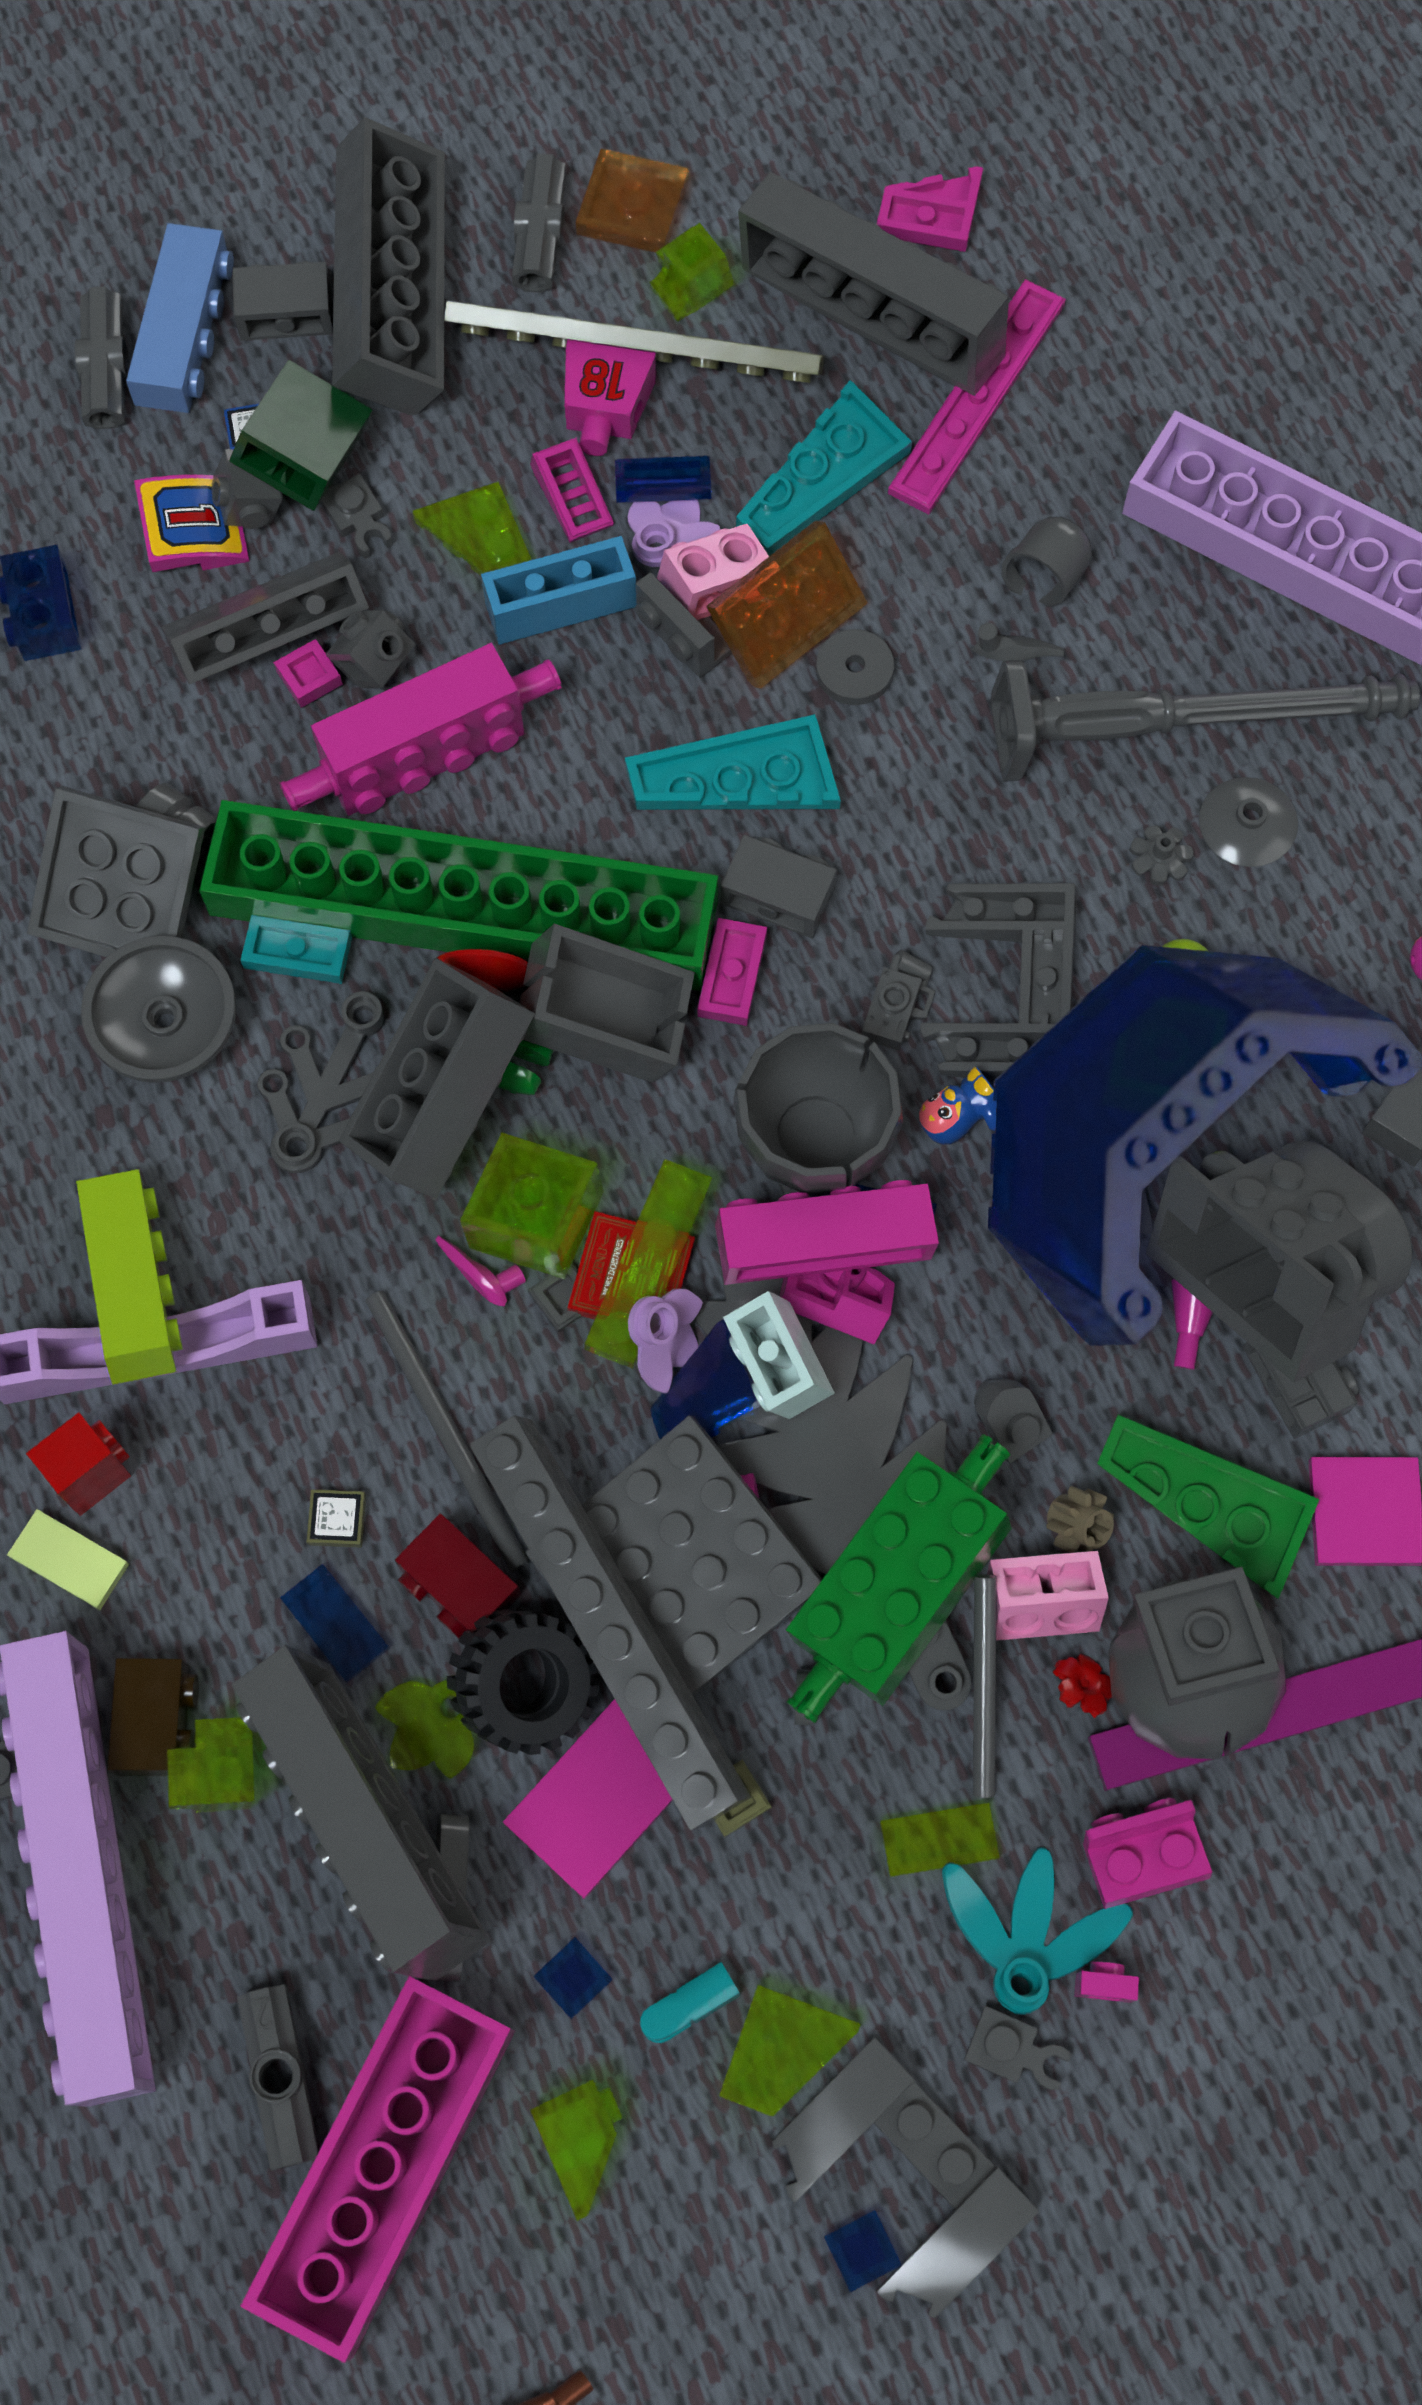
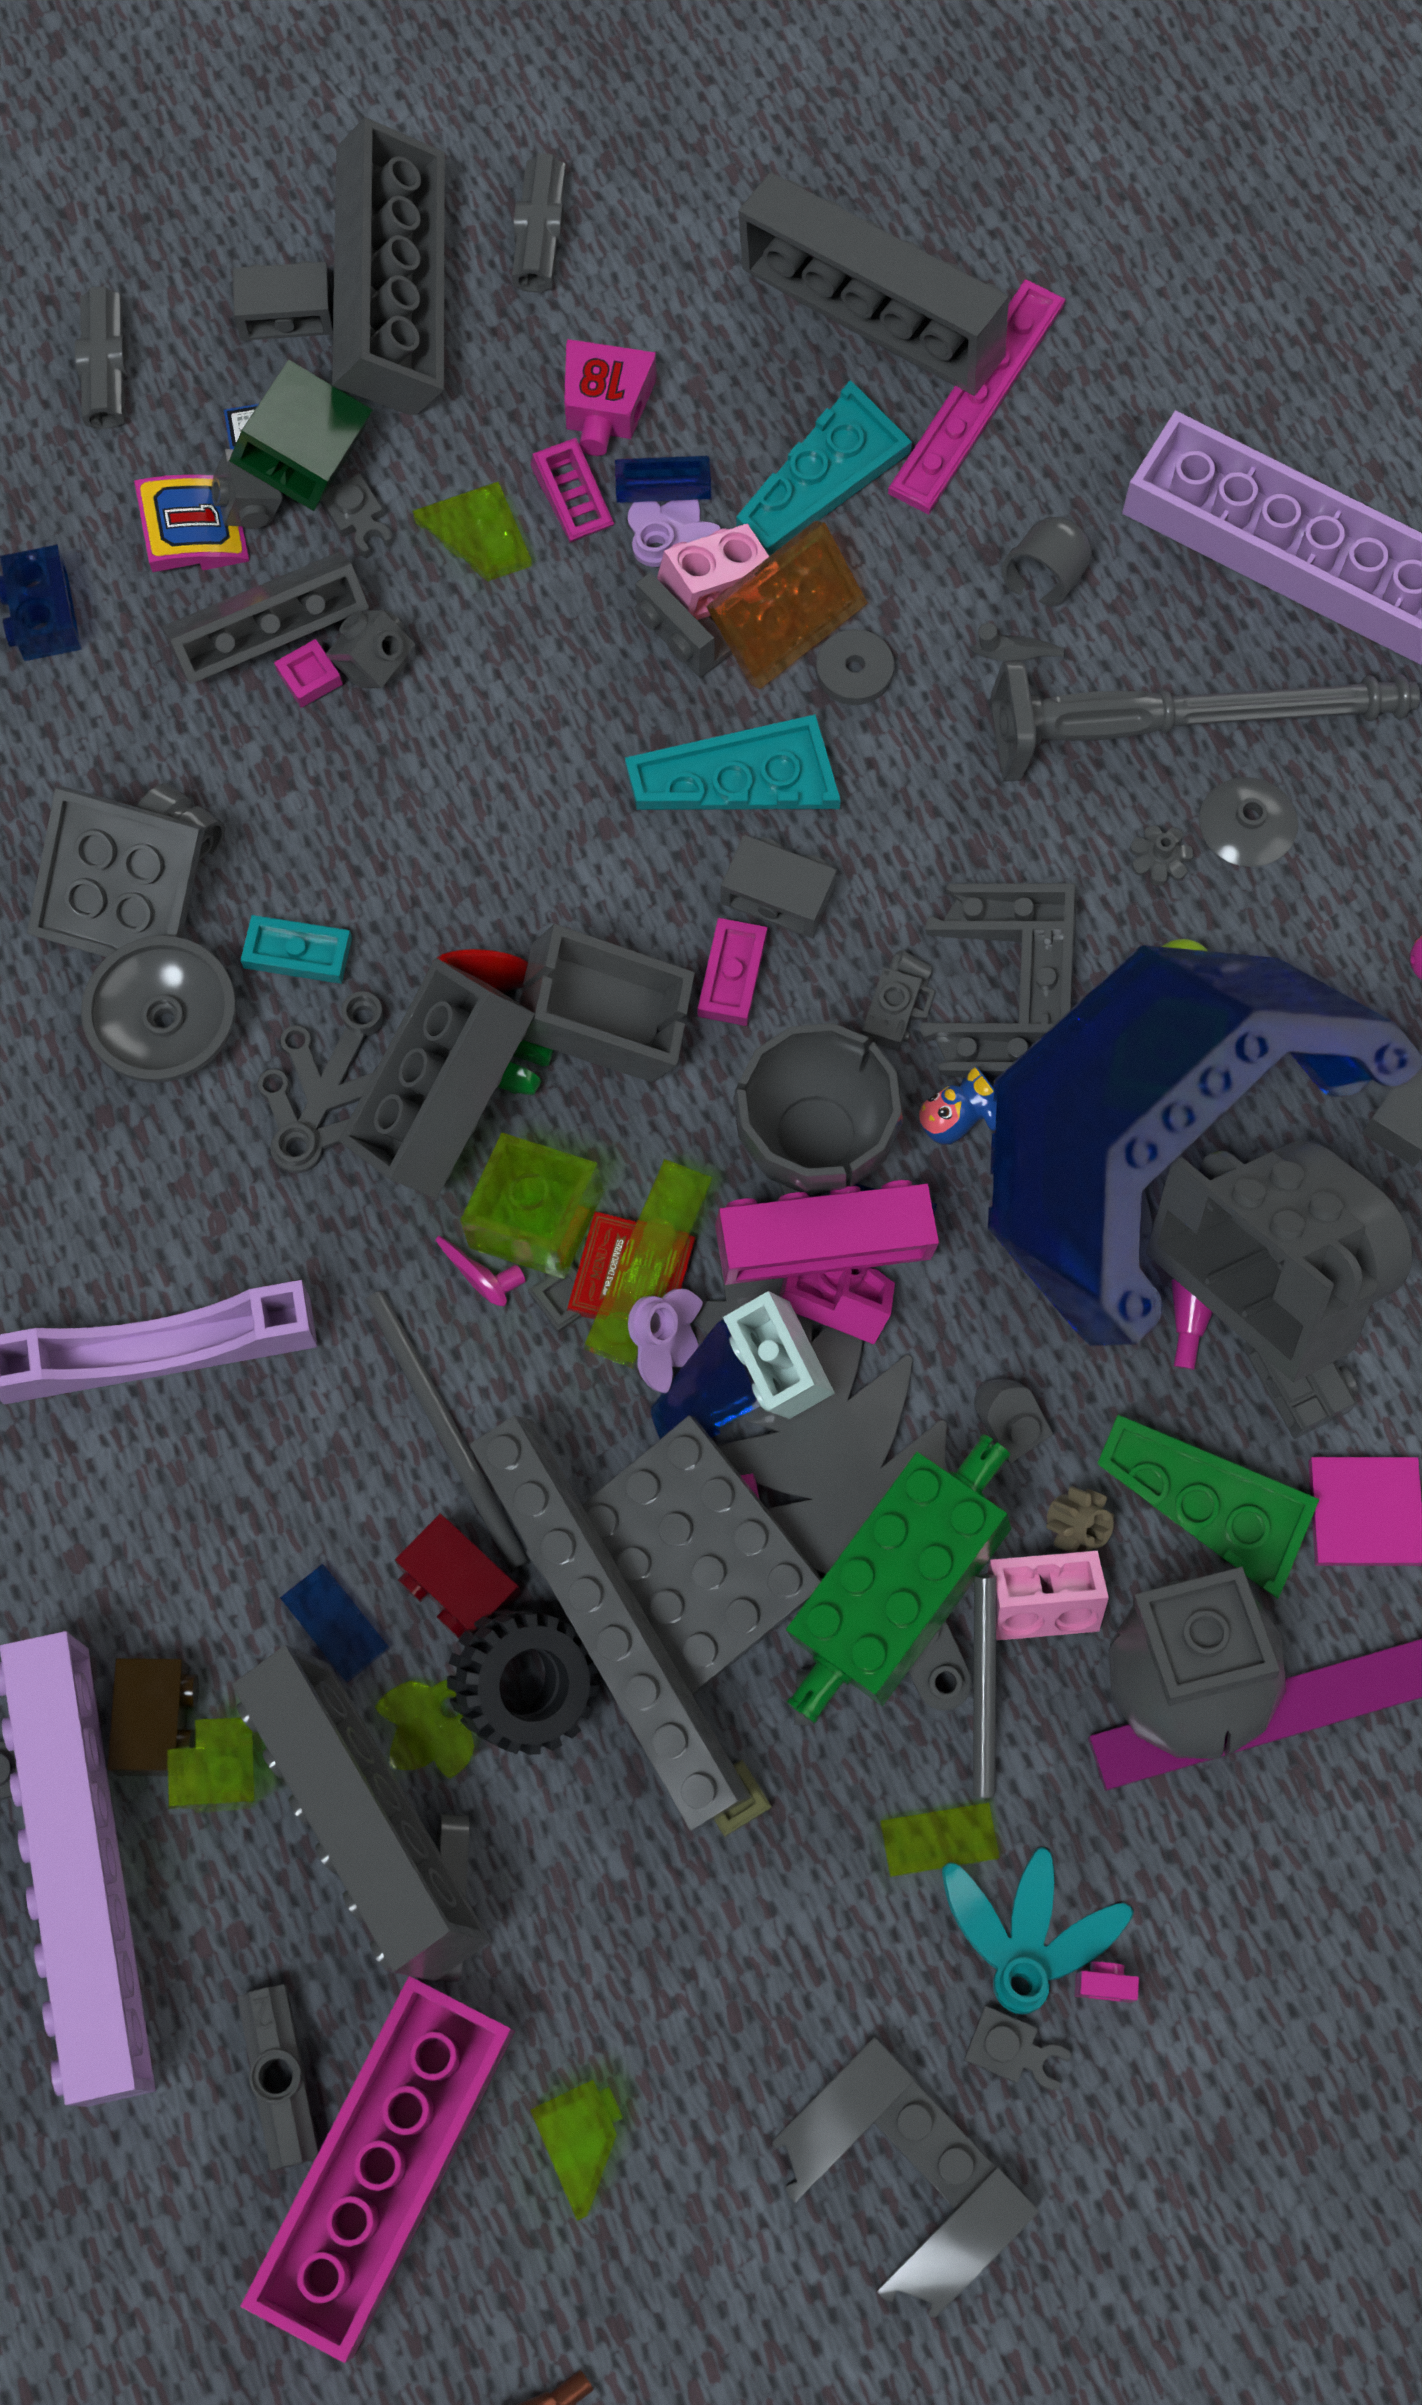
(68, 1559): yellowish green tile -> none
(81, 1462): red piece -> none
(126, 1276): lime brick -> none
(179, 318): medium blue brick -> none
(336, 1518): tile -> none
(419, 731): dark pink brick -> none
(448, 887): green brick -> none
(559, 590): dark azure brick -> none
(573, 1978): clear blue tile -> none
(592, 1803): dark pink tile -> none
(632, 201): clear orange plate -> none
(688, 2005): teal bar -> none
(691, 272): clear neon green brick -> none
(703, 351): plate -> none
(781, 2050): clear neon green wing -> none
(862, 2250): clear blue tile -> none
(932, 210): dark pink wing -> none
(1083, 1684): red plant -> none
(1146, 1852): dark pink bracket -> none

